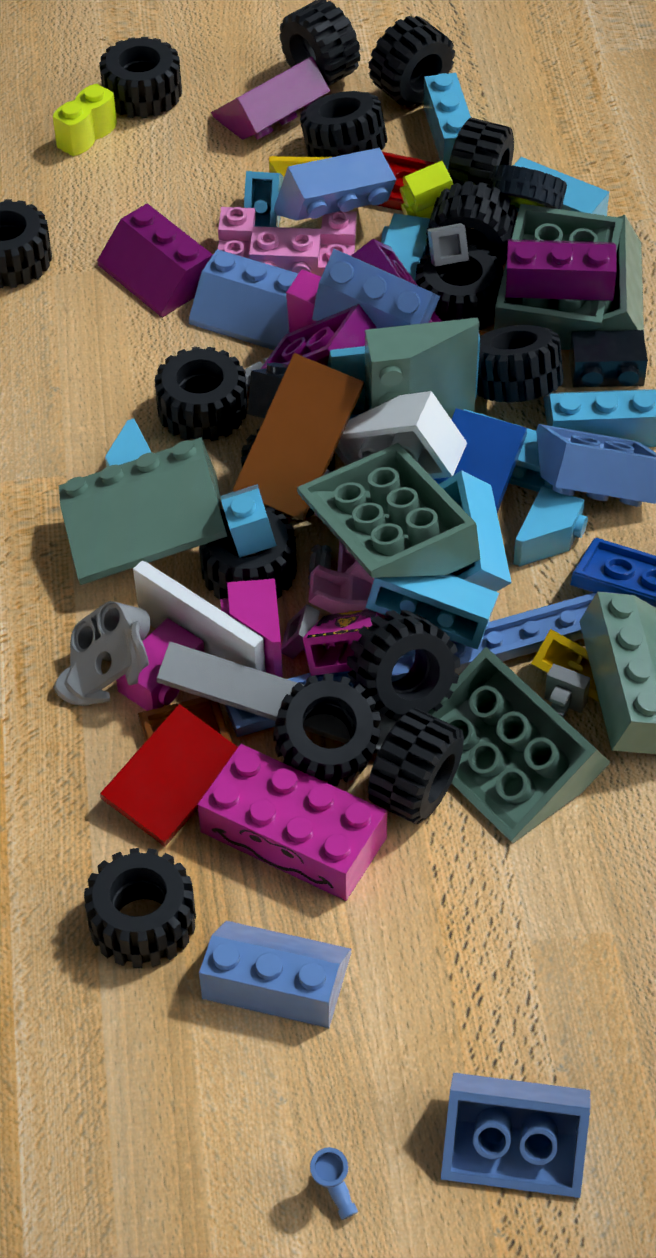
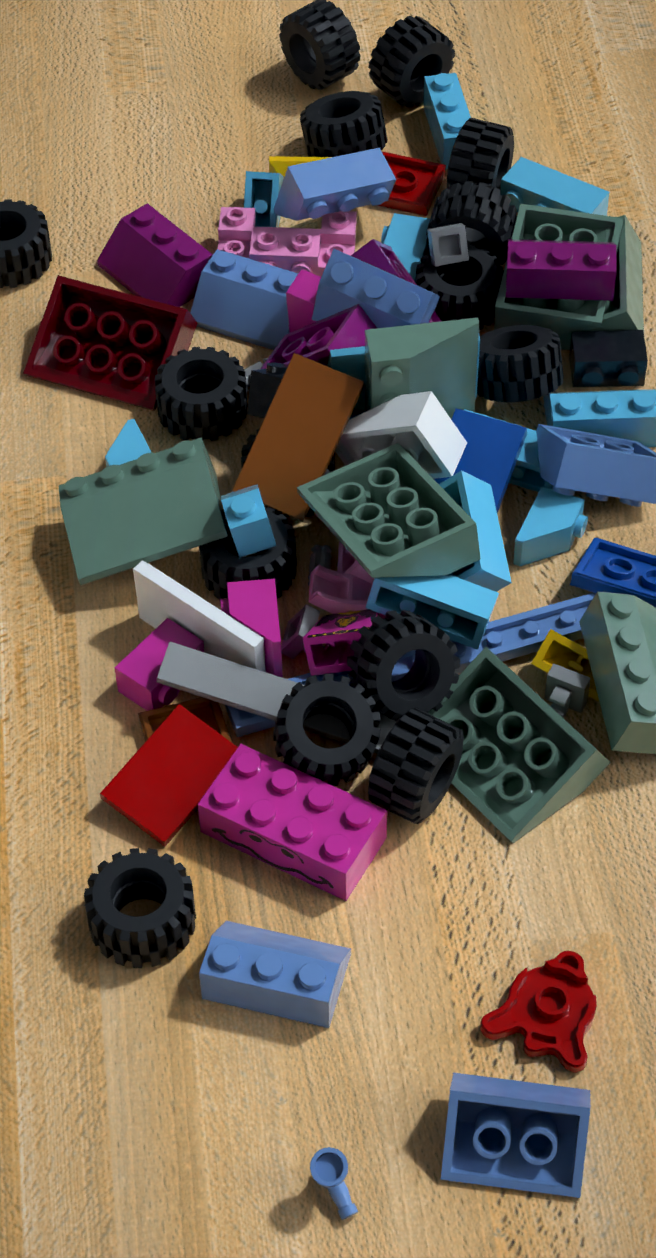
(84, 119): neon yellow brick -> none
(107, 341): none -> dark red slope
(109, 634): light grey piece -> none
(142, 76): black tyre -> none
(273, 101): magenta slope -> none
(423, 188): neon yellow brick -> none
(528, 186): black wheel -> none
(550, 1009): none -> red tile

